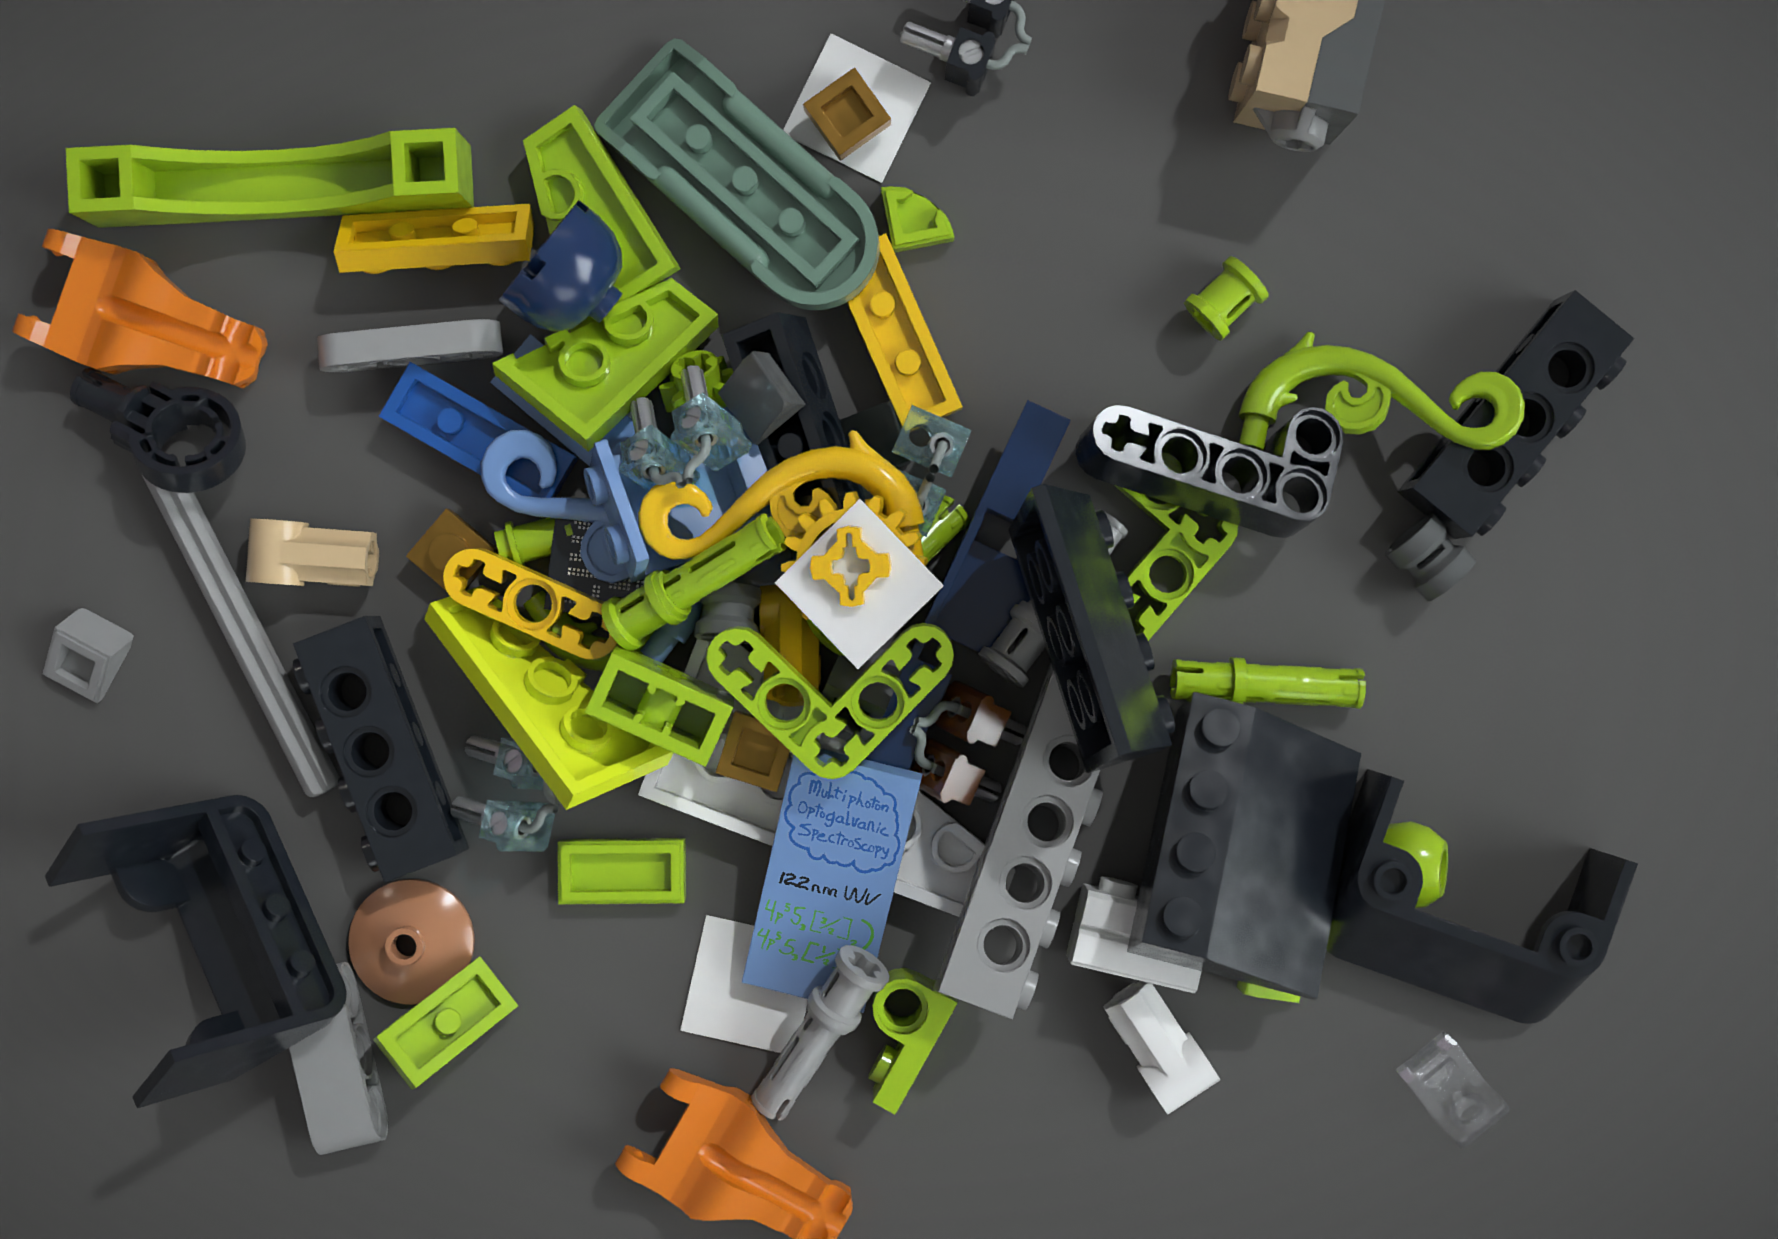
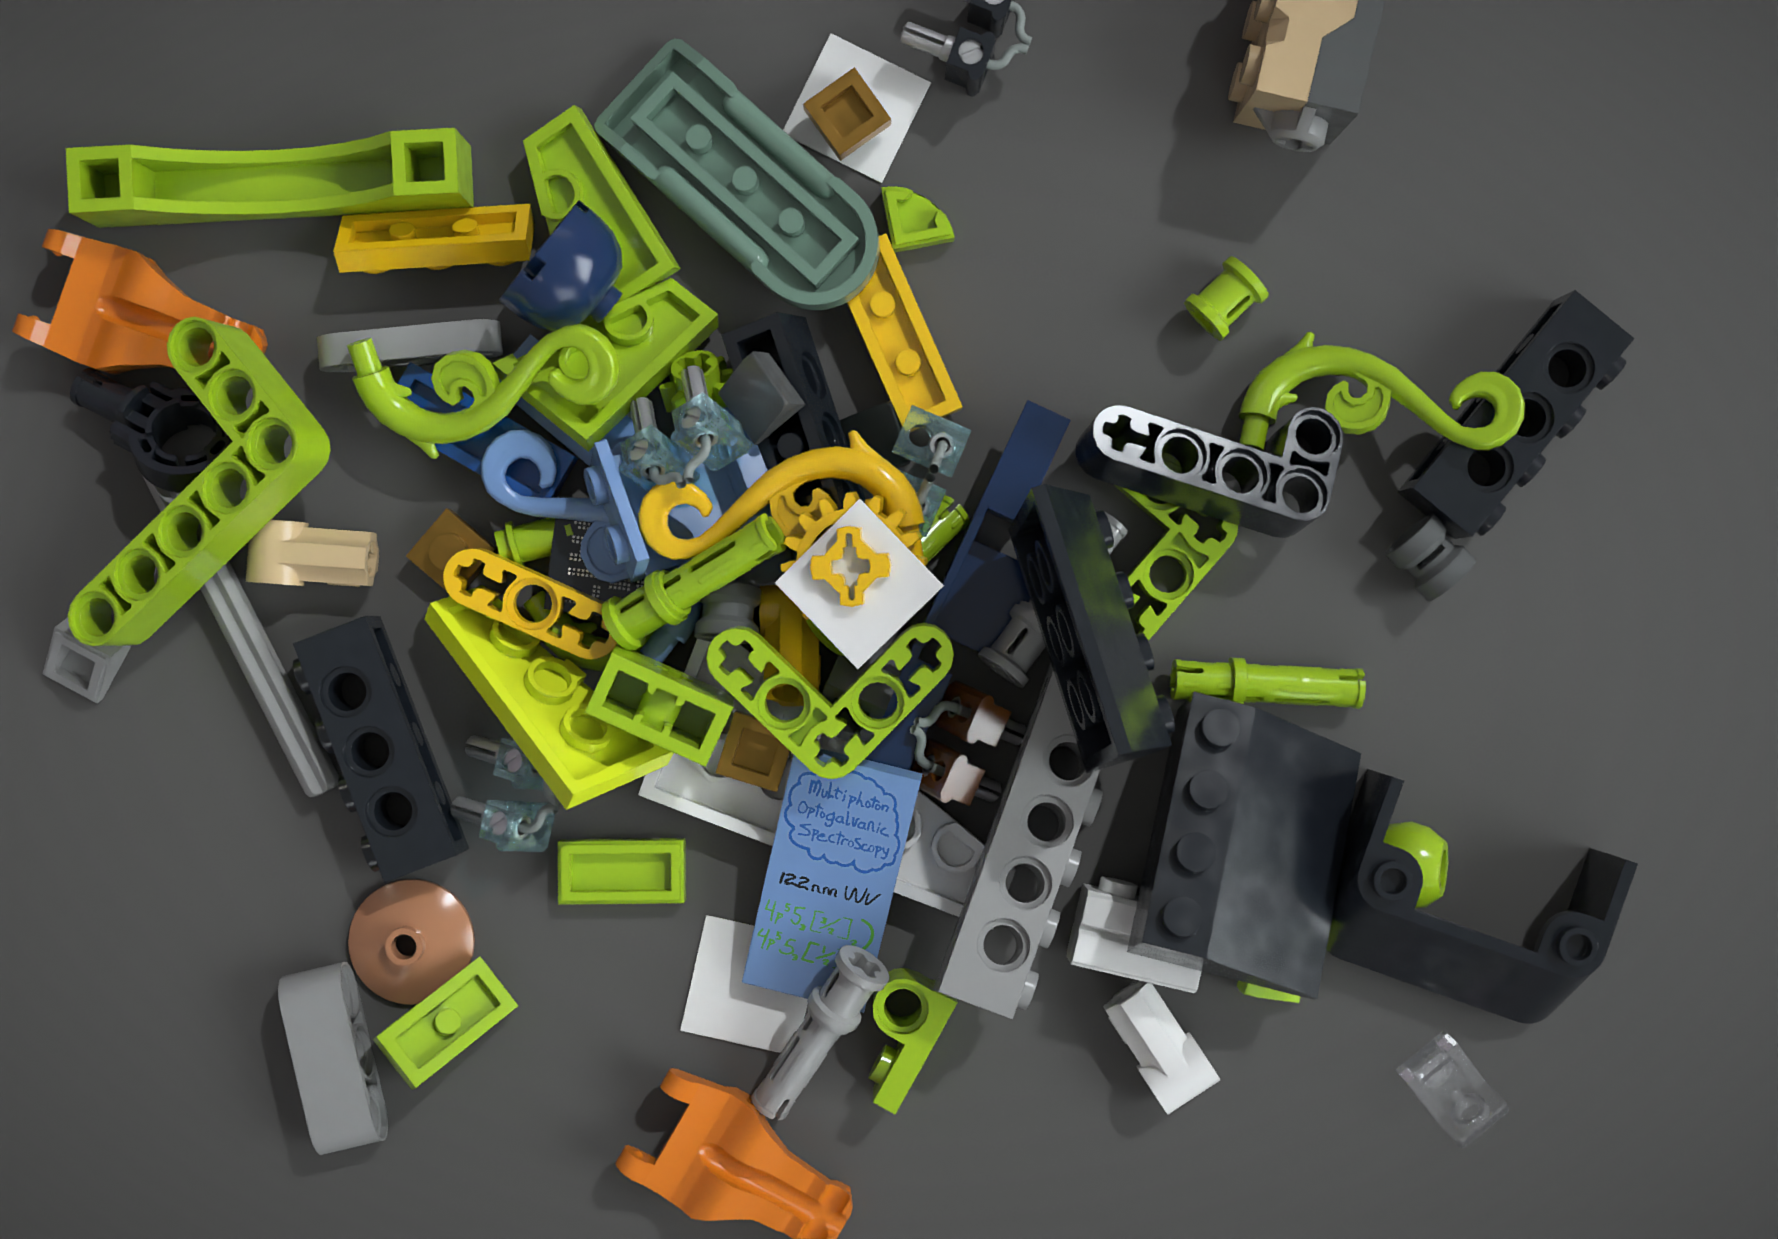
(214, 494): none -> lime beam
(243, 916): black windscreen -> none
(491, 398): none -> lime plant

